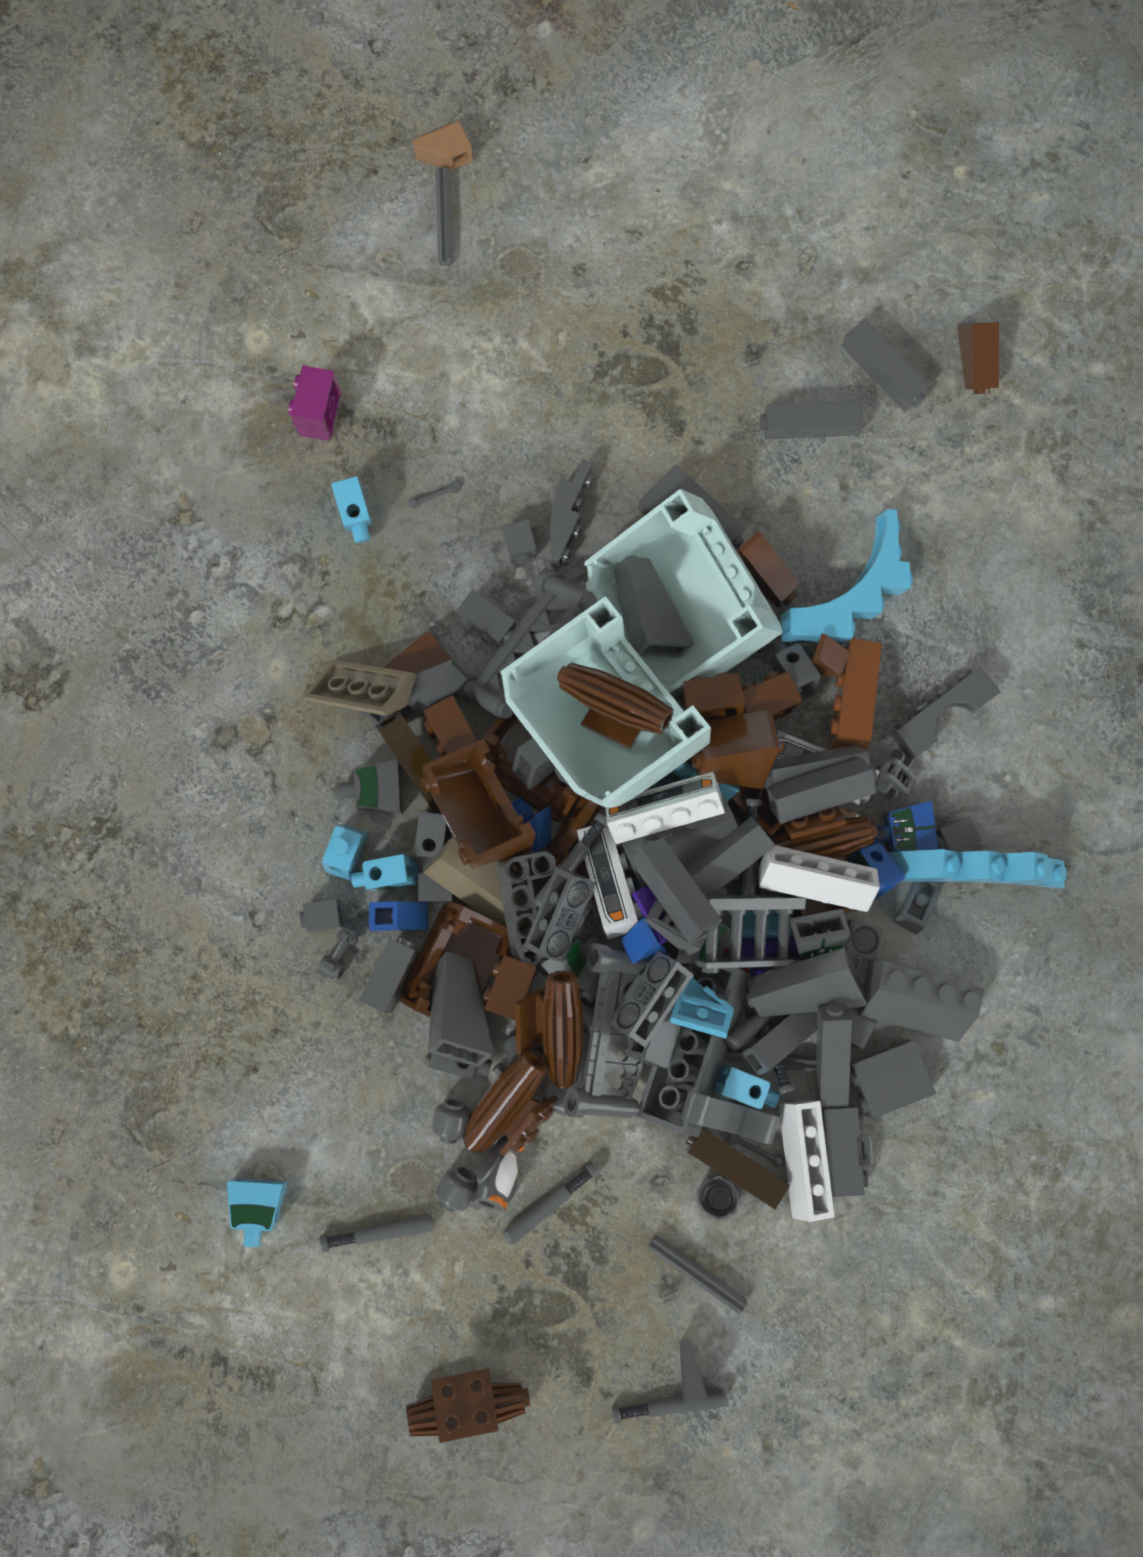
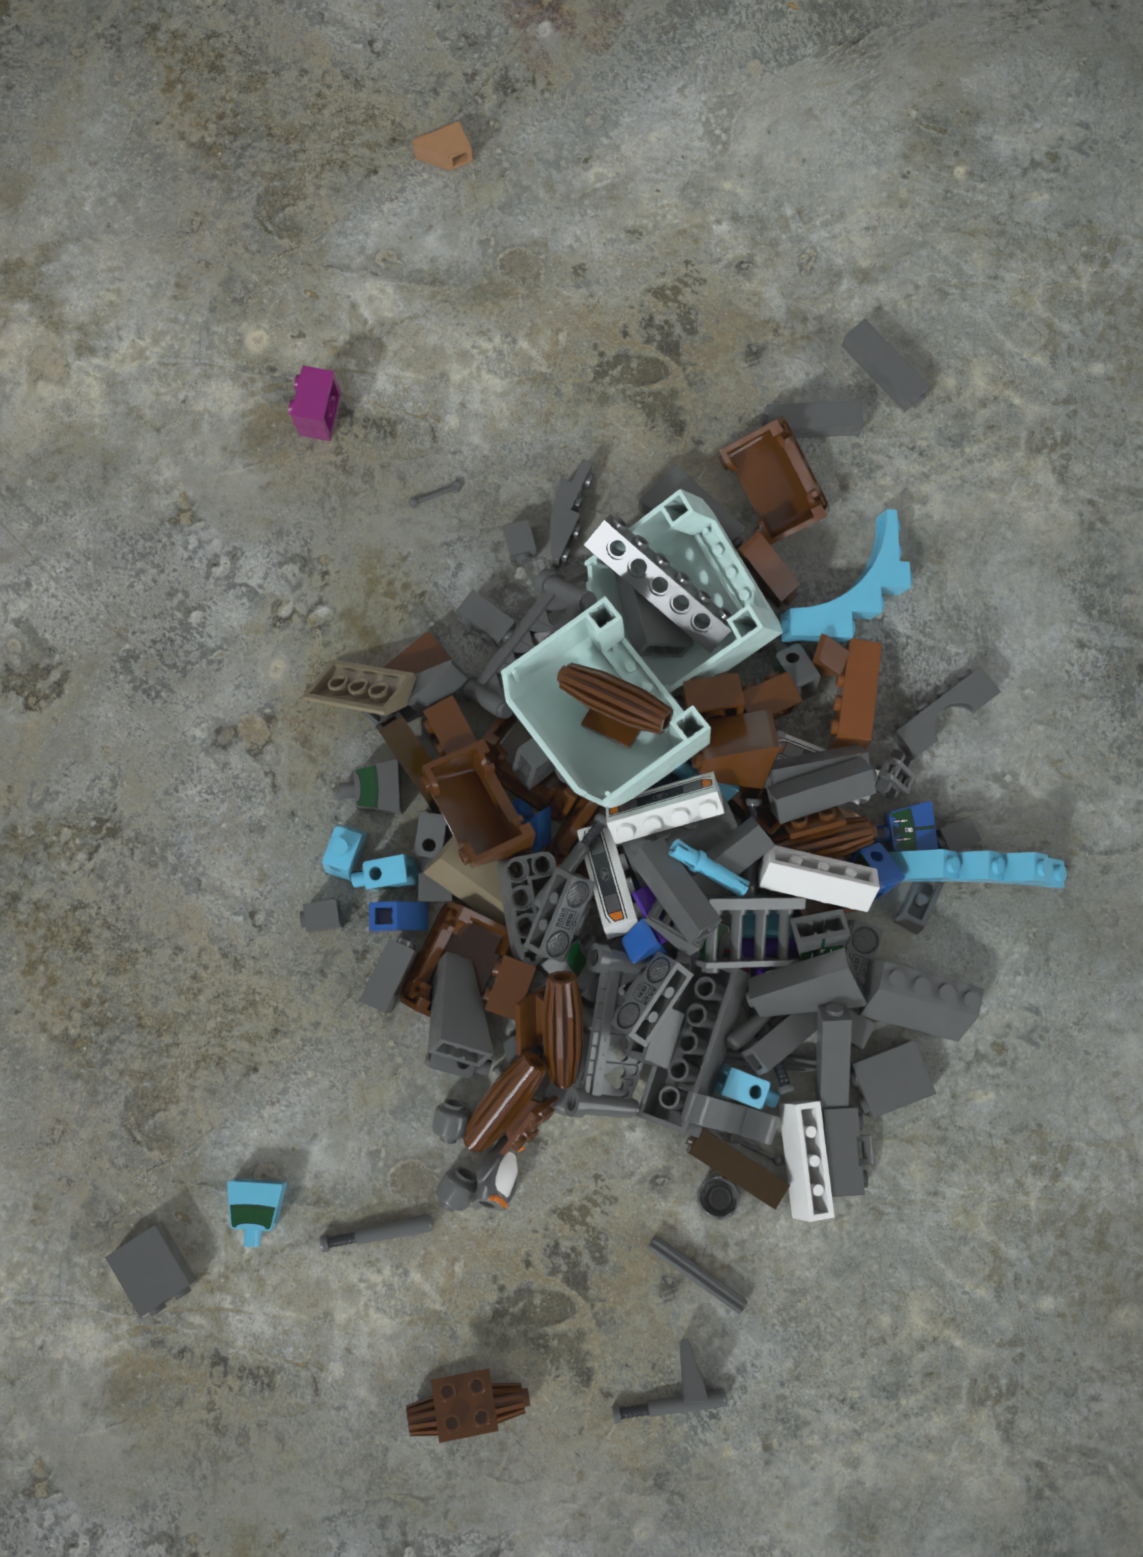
(151, 1270): none -> dark grey brick
(332, 966): dark grey bar -> none
(349, 500): medium azure torso -> none
(443, 203): dark grey axle -> none
(539, 1212): dark grey piece -> none
(644, 581): none -> brick
(701, 863): none -> medium azure pin
(702, 1010): medium azure wing -> none
(776, 479): none -> reddish brown windscreen
(980, 356): reddish brown slope -> none

